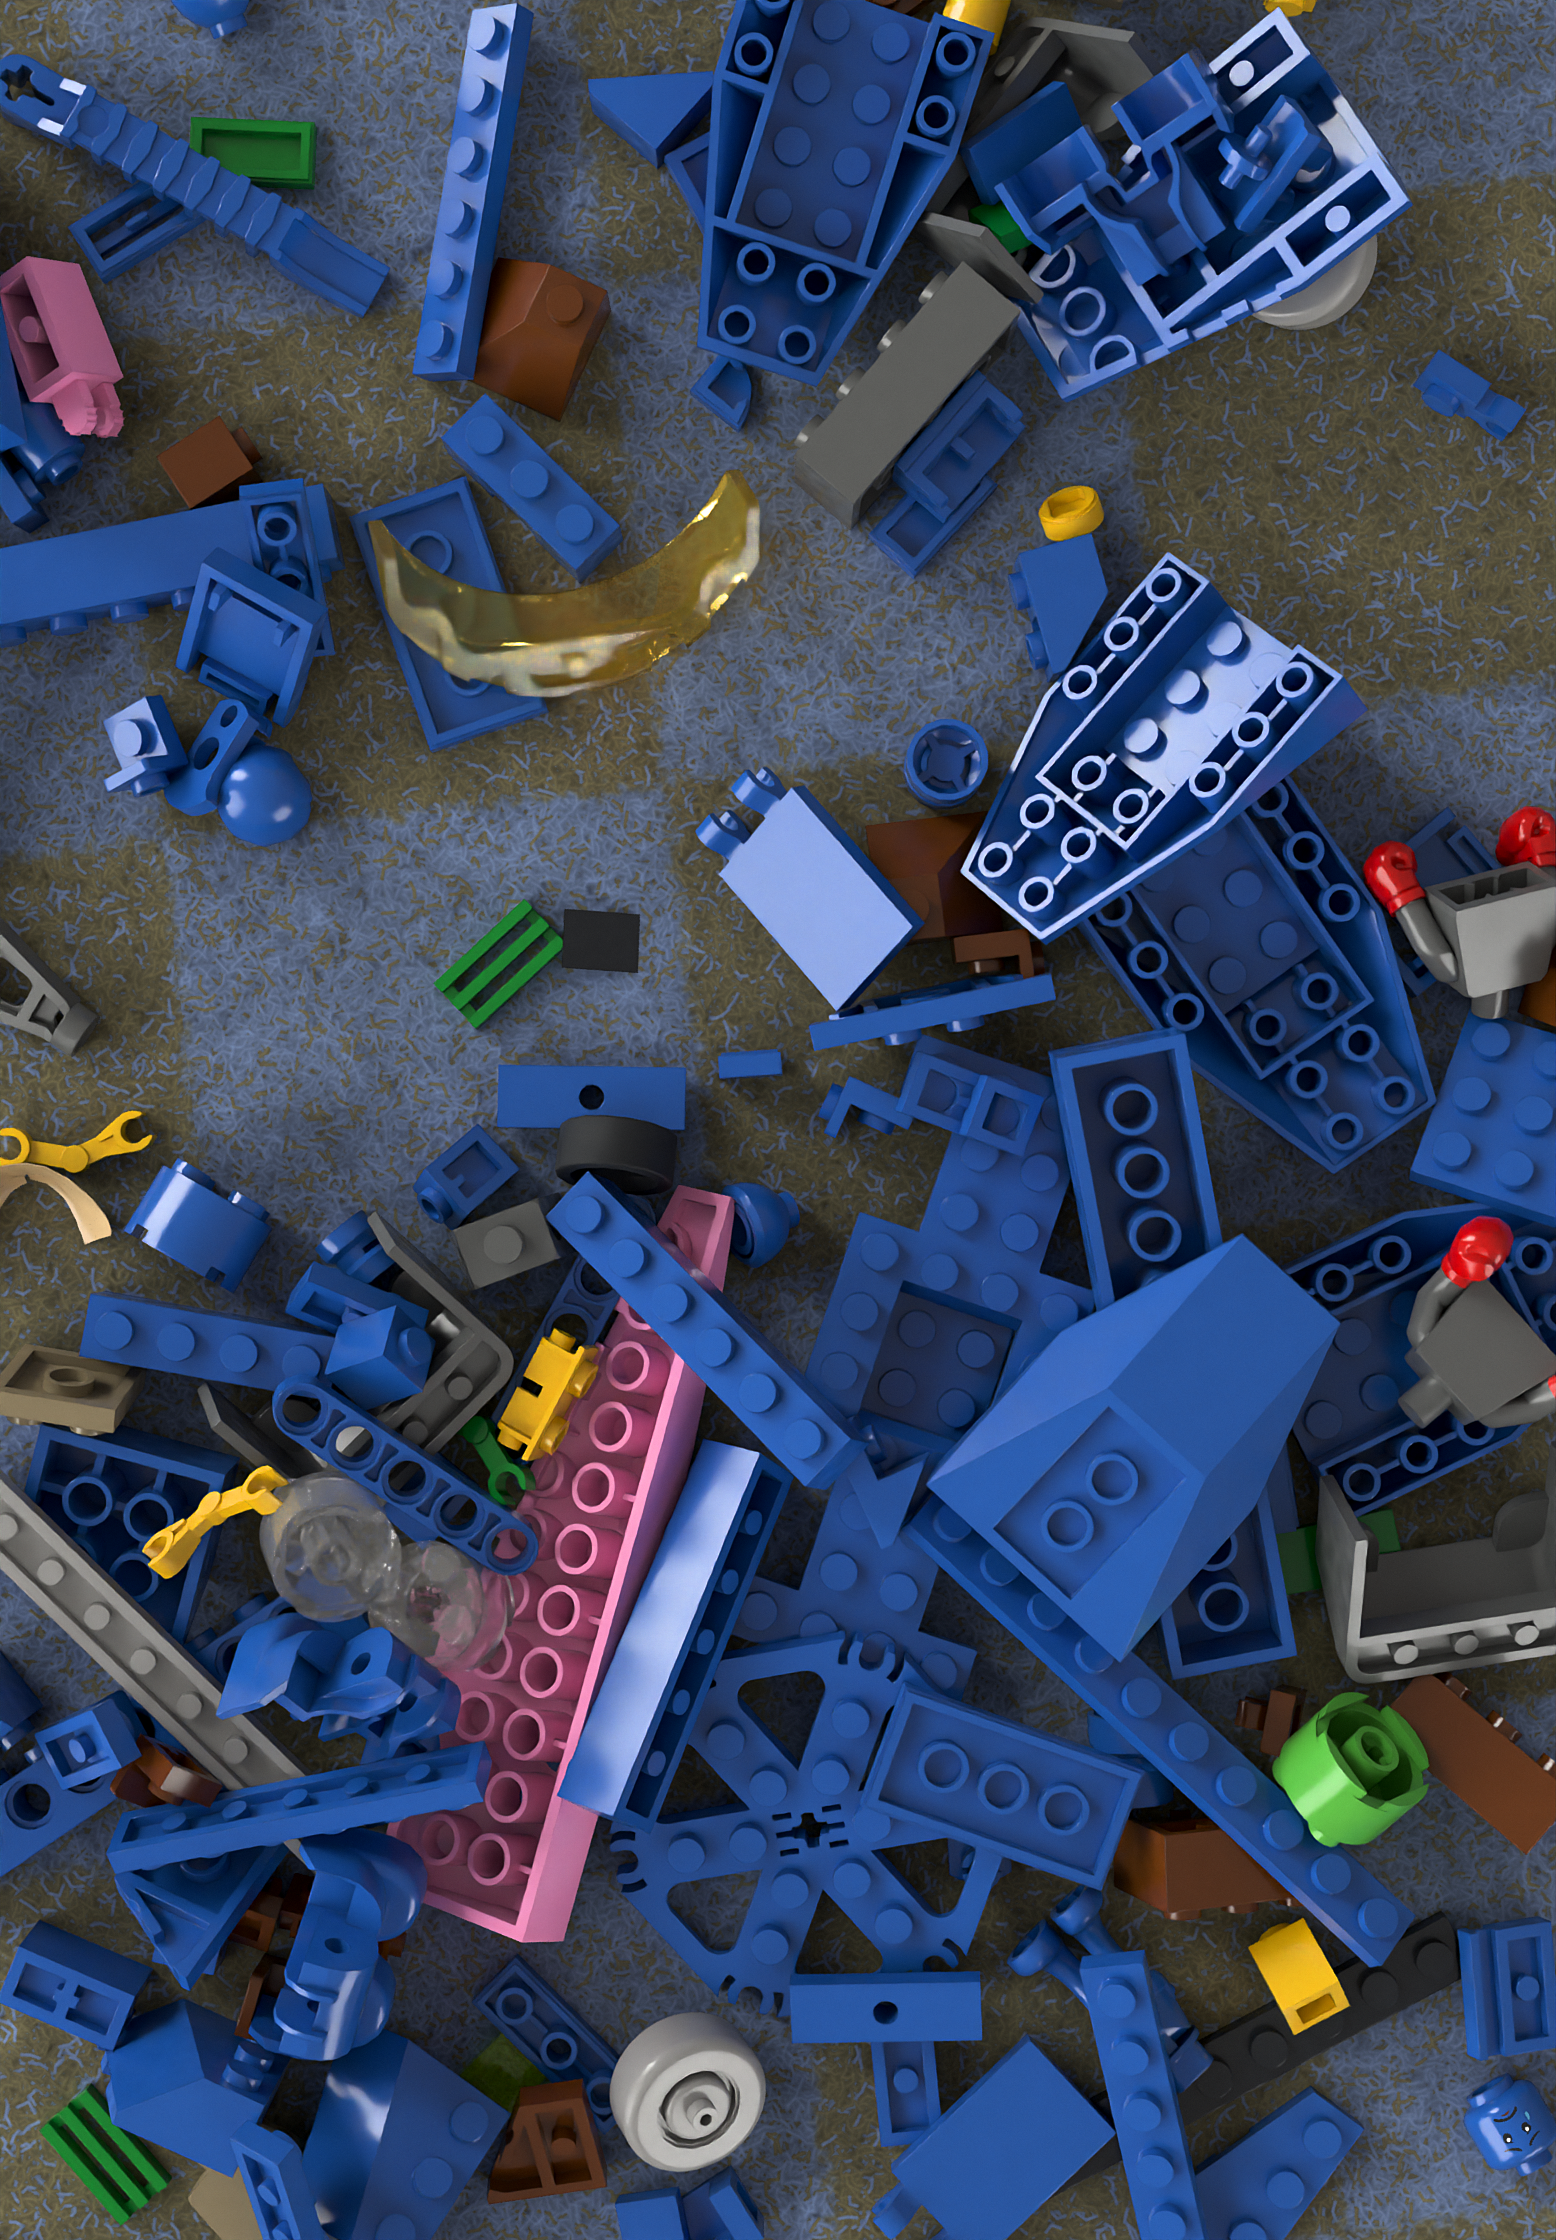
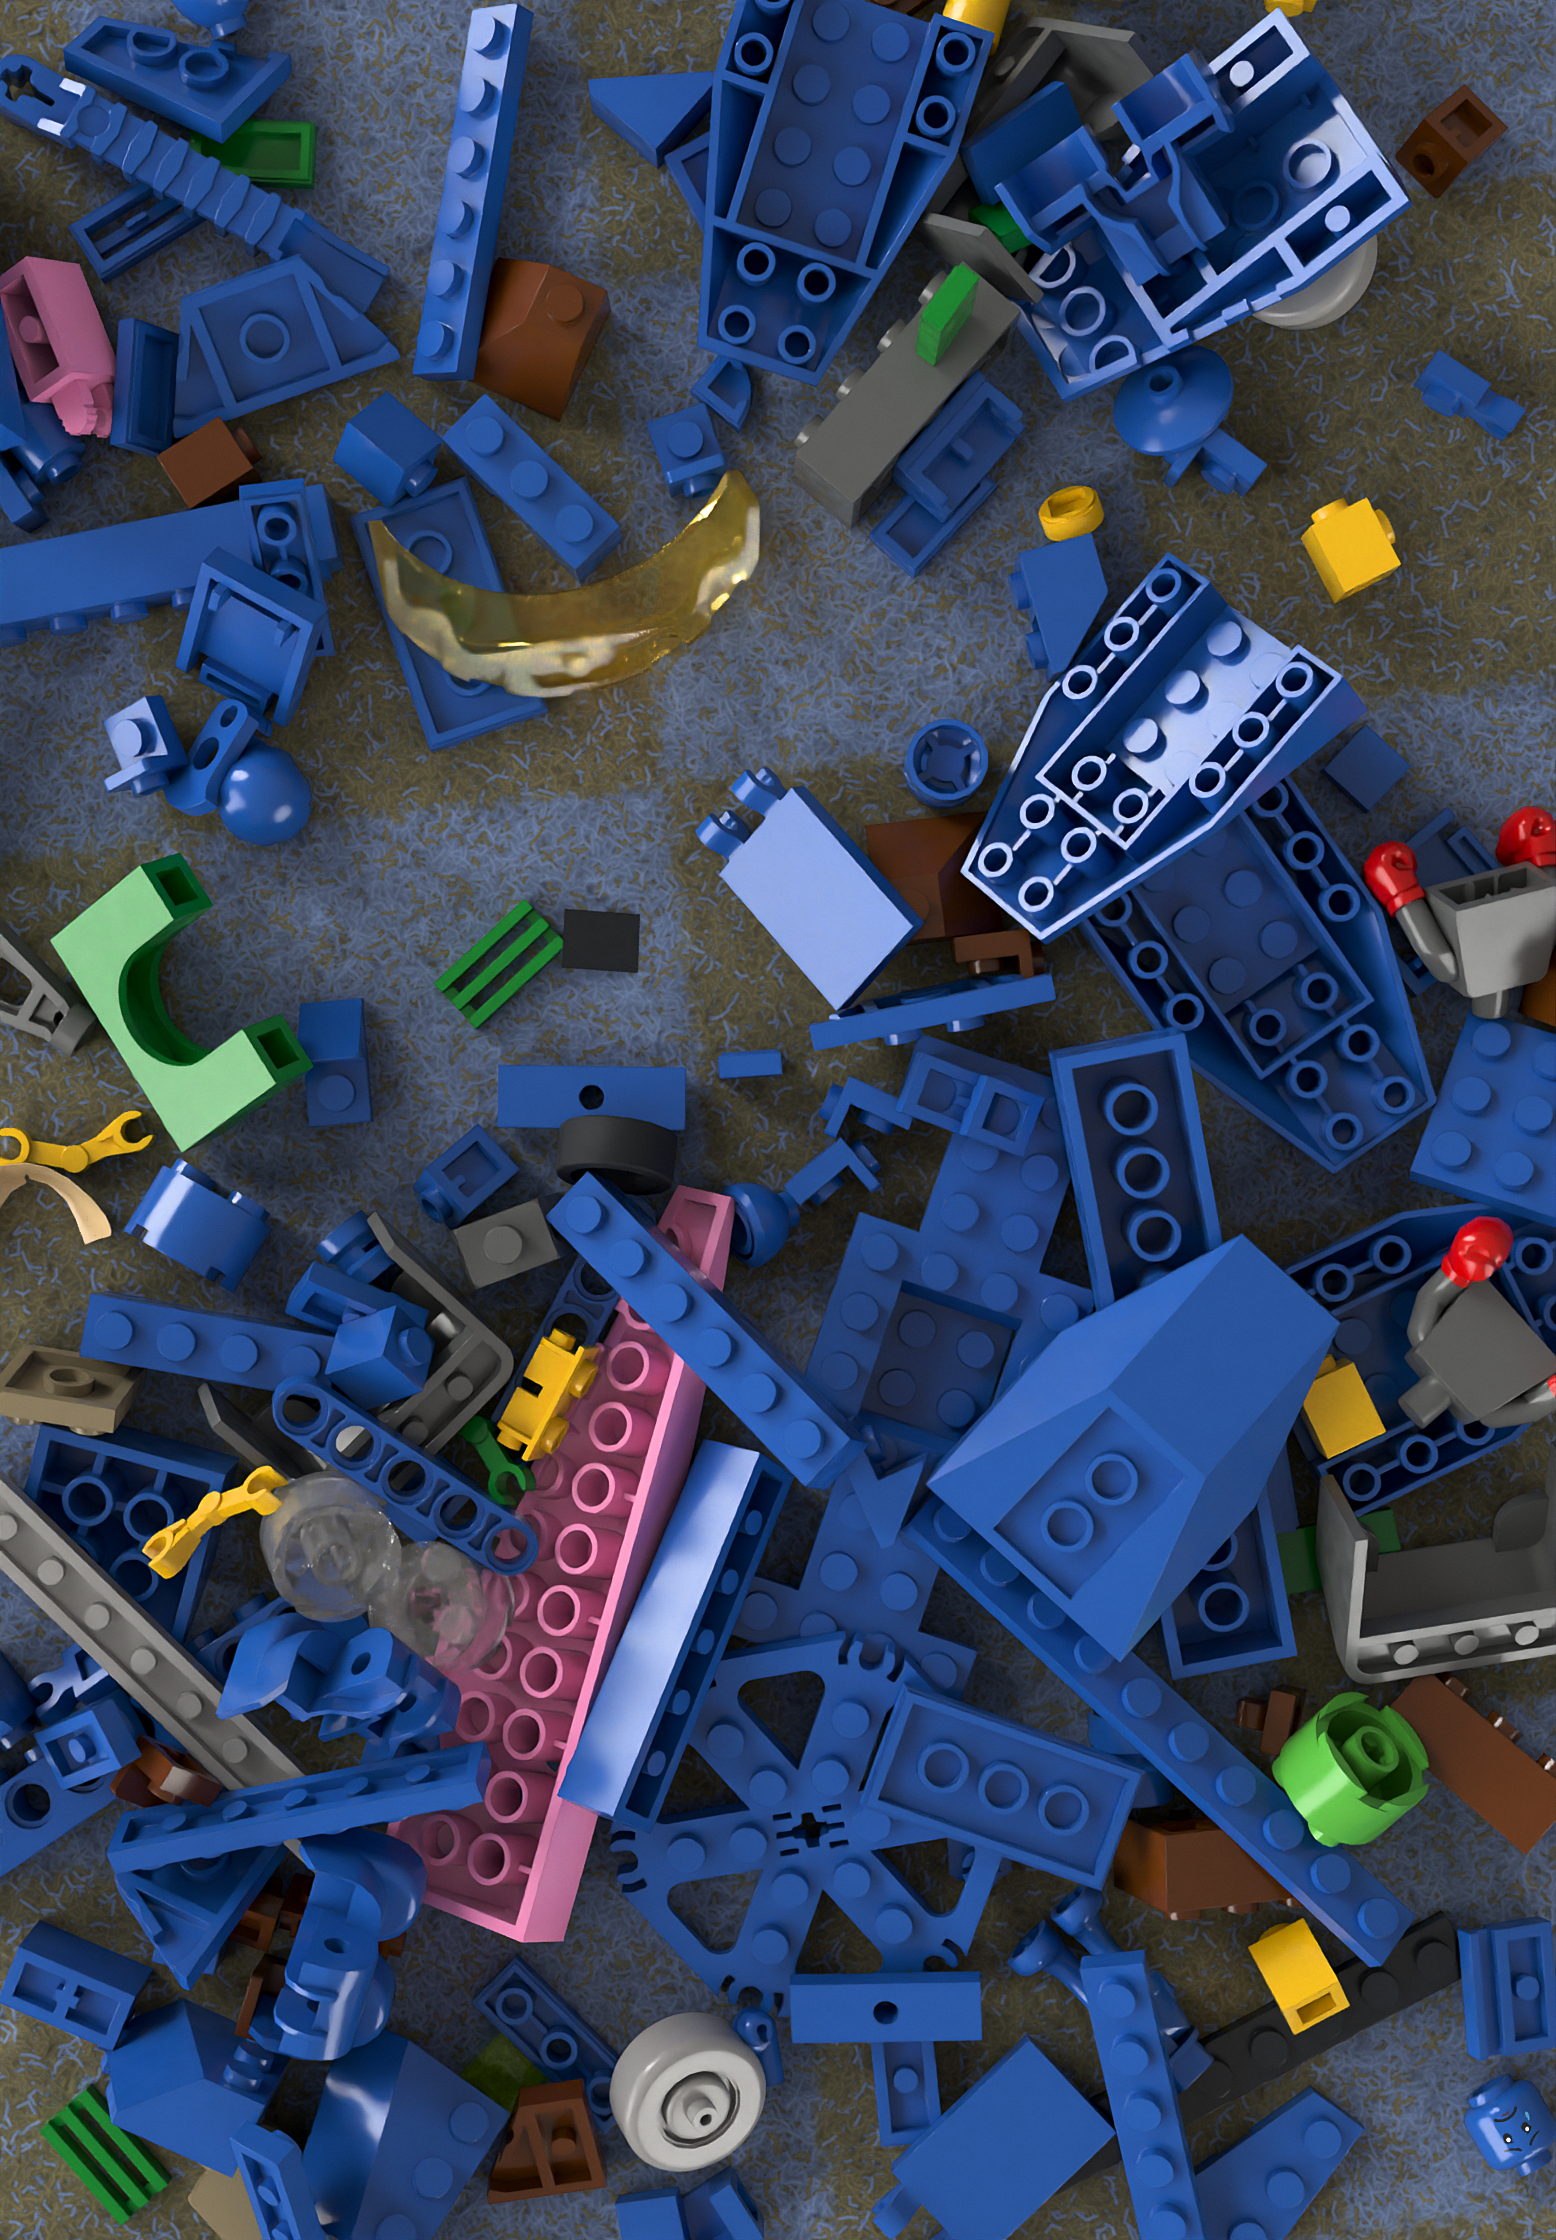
(74, 1682): none -> blue plate
(116, 961): none -> arch
(144, 388): none -> blue tile
(188, 83): none -> blue wing
(267, 342): none -> blue wing
(337, 1047): none -> blue slope
(388, 450): none -> blue brick
(688, 452): none -> blue bracket
(760, 2033): none -> blue arm
(821, 1177): none -> blue bracket
(946, 314): none -> green tile
(1174, 401): none -> blue dish
(1224, 462): none -> blue bracket
(1266, 162): blue hips -> none
(1339, 1409): none -> yellow brick
(1350, 547): none -> yellow brick
(1365, 768): none -> blue tile
(1450, 141): none -> reddish brown bracket

